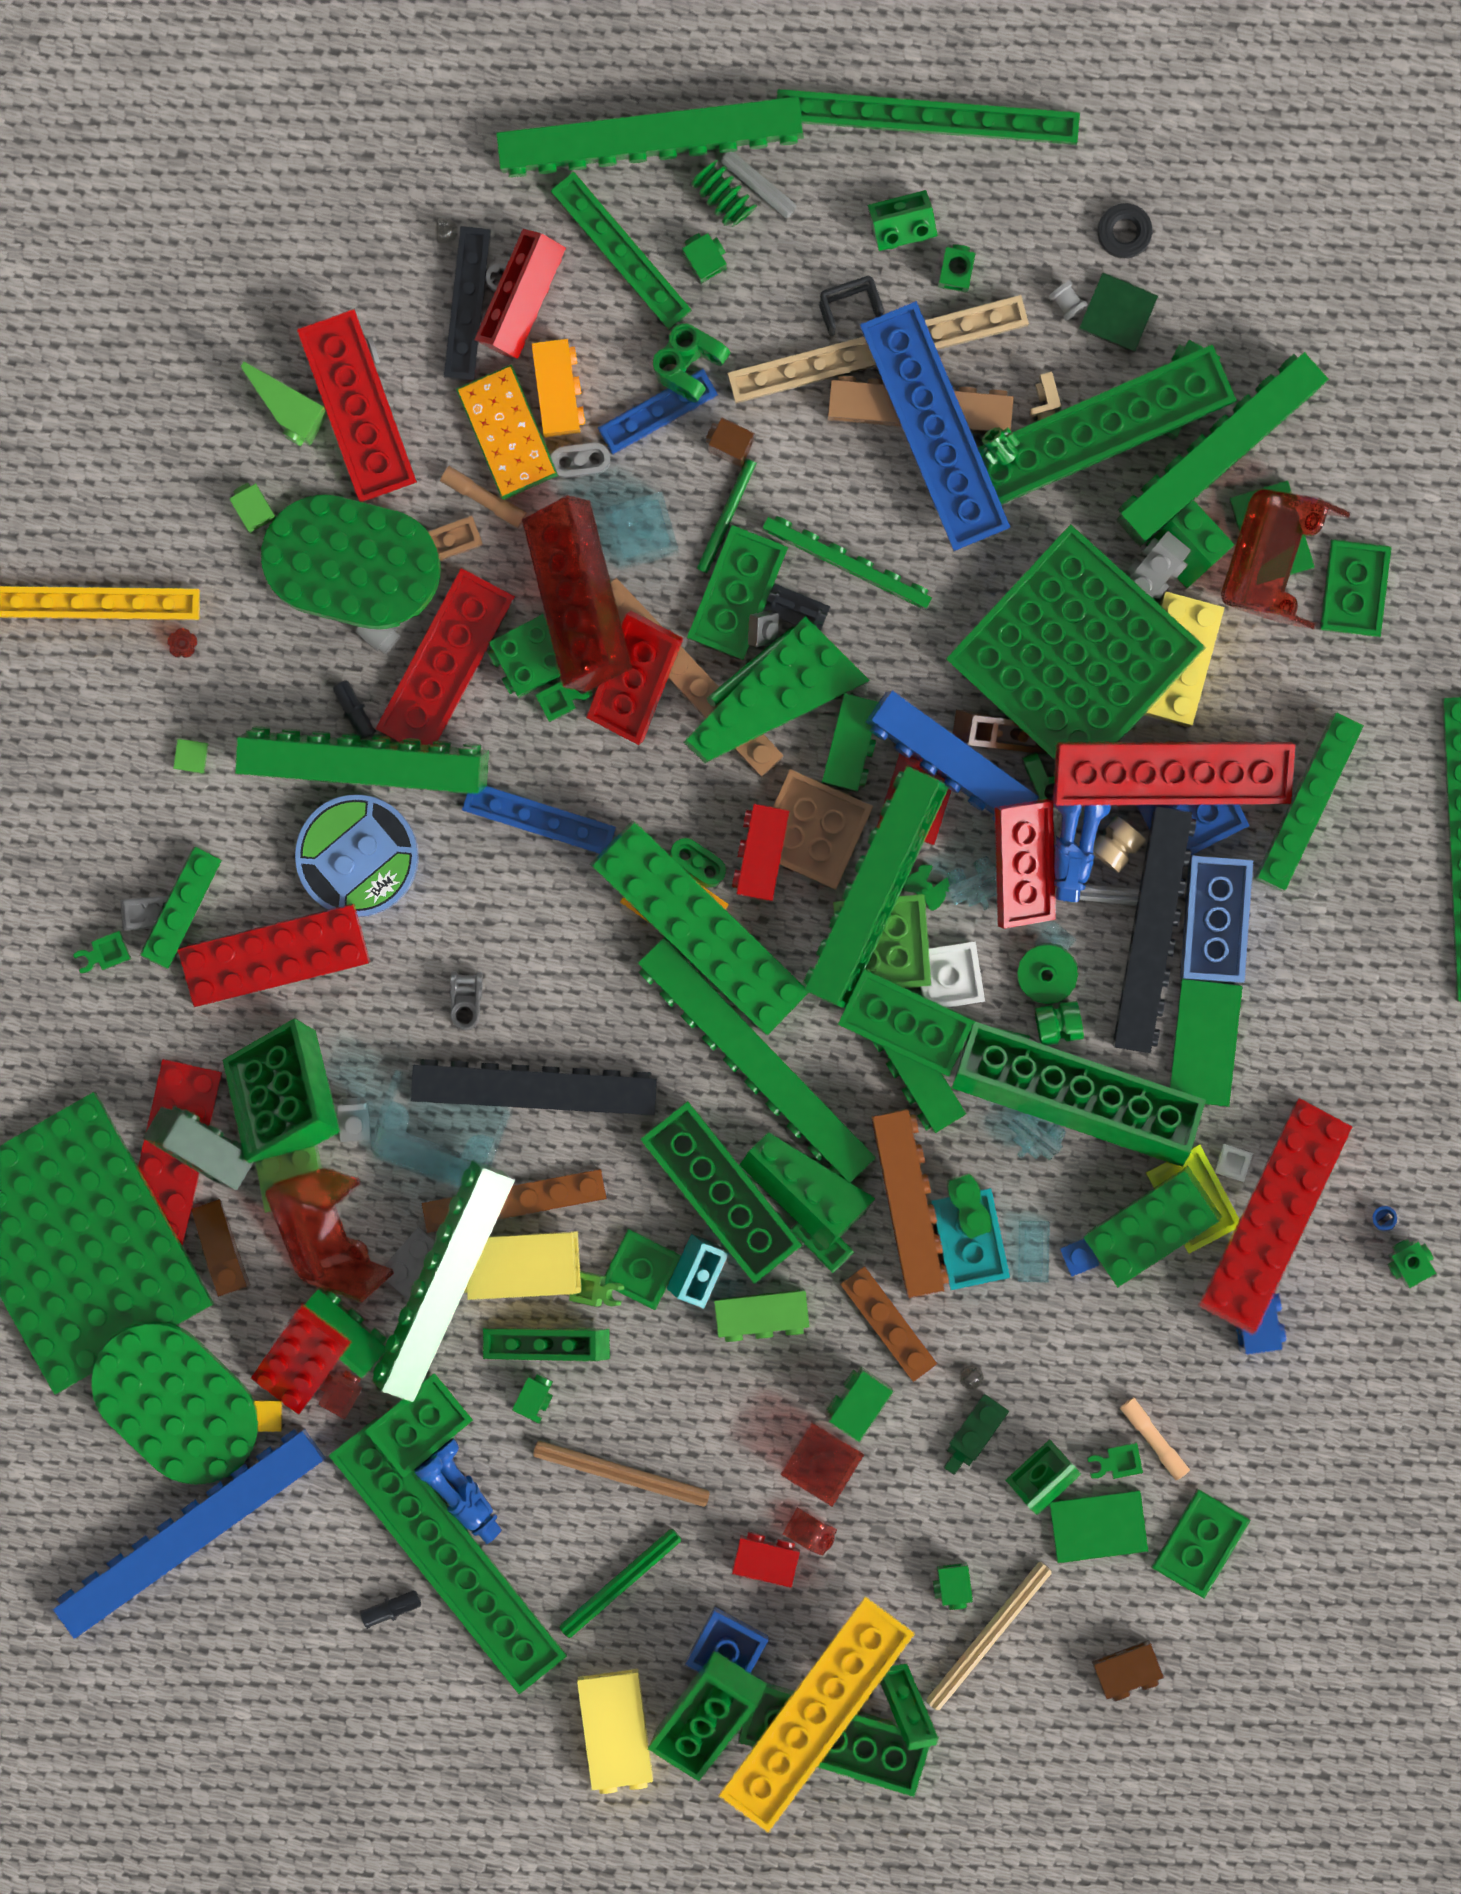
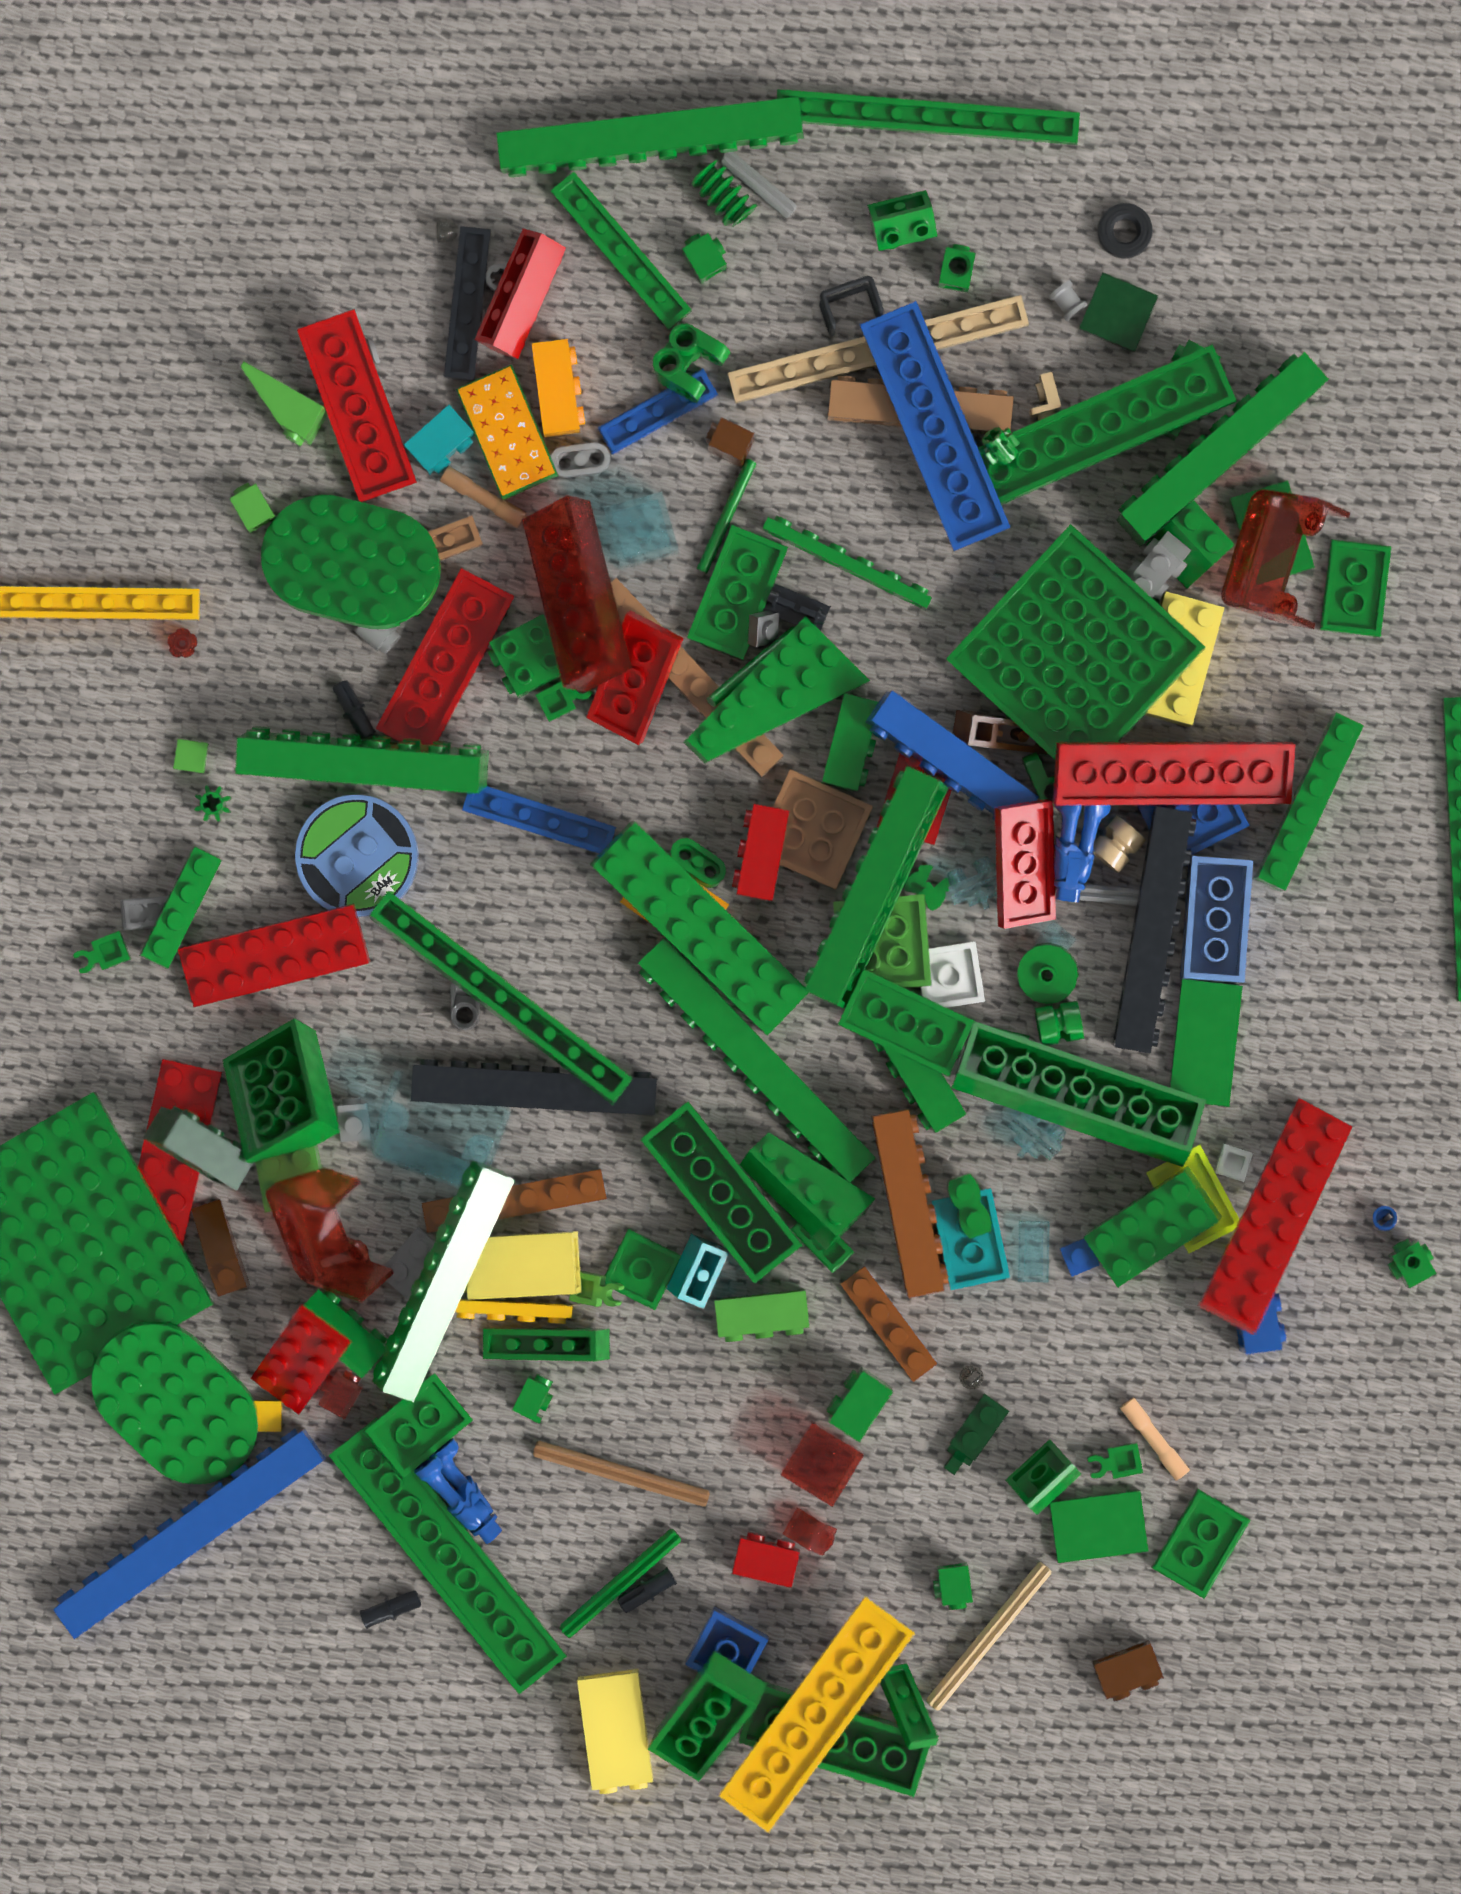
(221, 807): none -> green gear
(440, 440): none -> teal brick
(500, 998): none -> green brick
(523, 1310): none -> yellow plate
(646, 1590): none -> black axle

